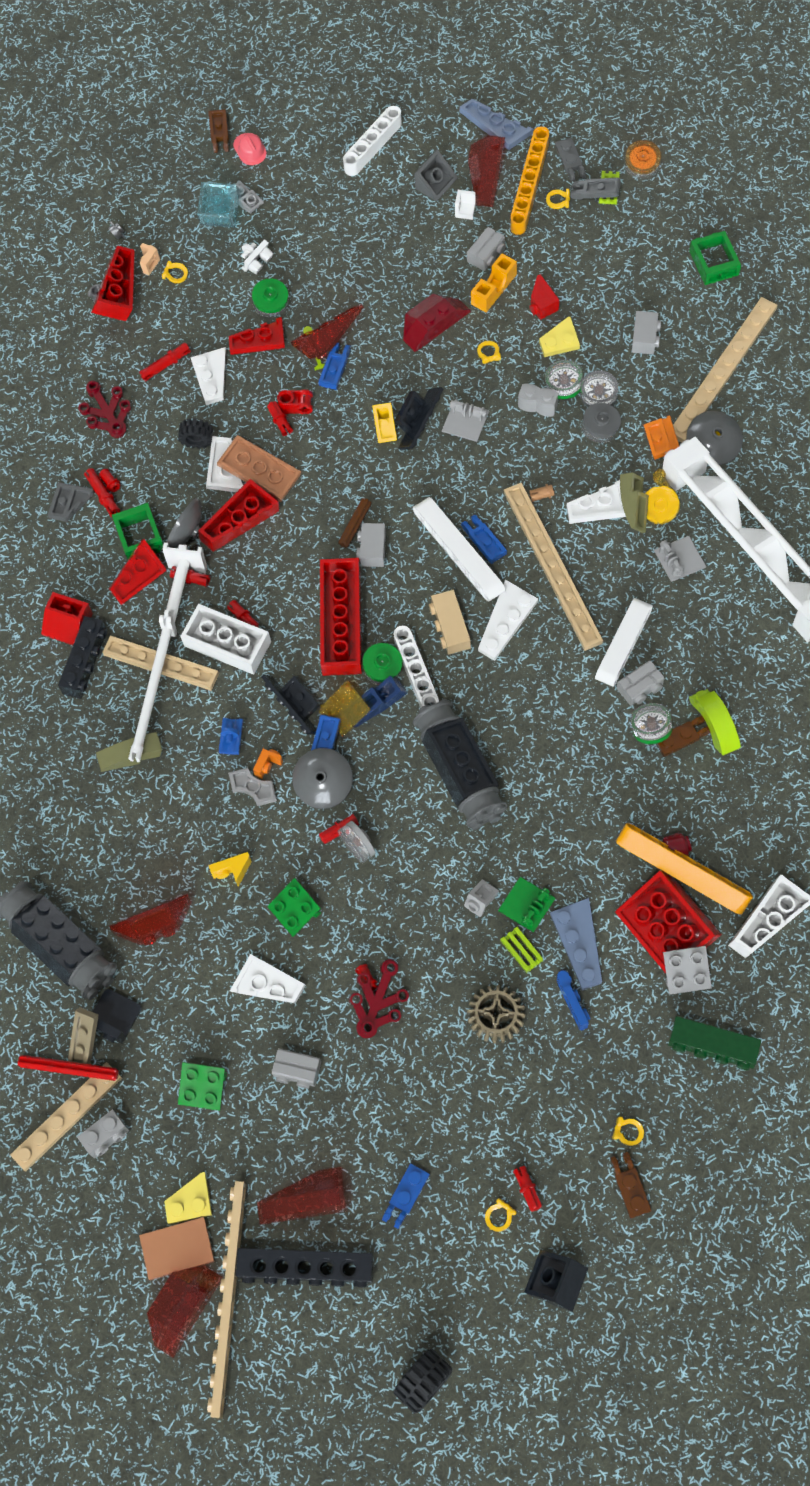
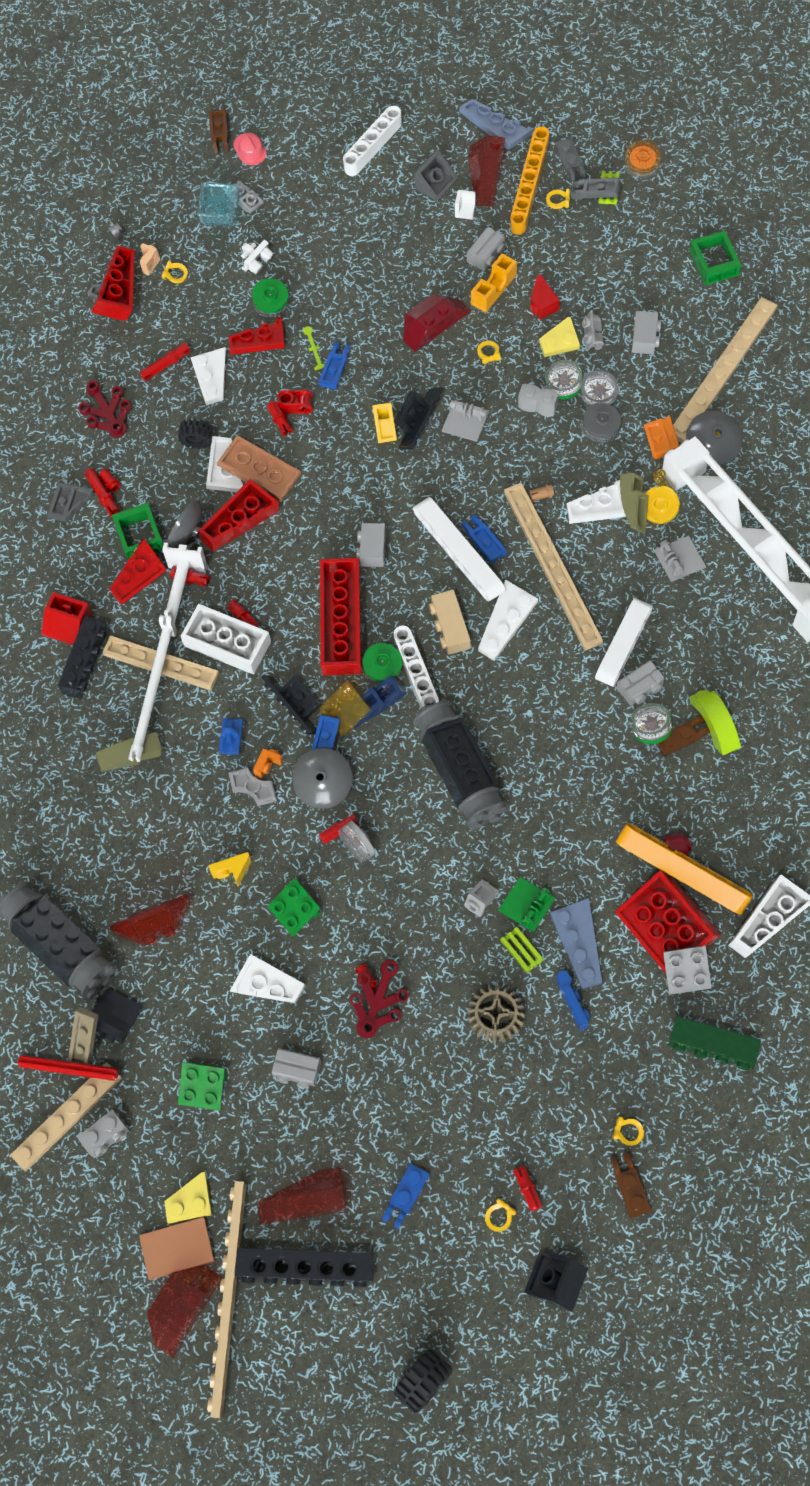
(322, 339): clear red wedge -> none
(354, 523): reddish brown axle -> none
(591, 326): none -> light grey hinge

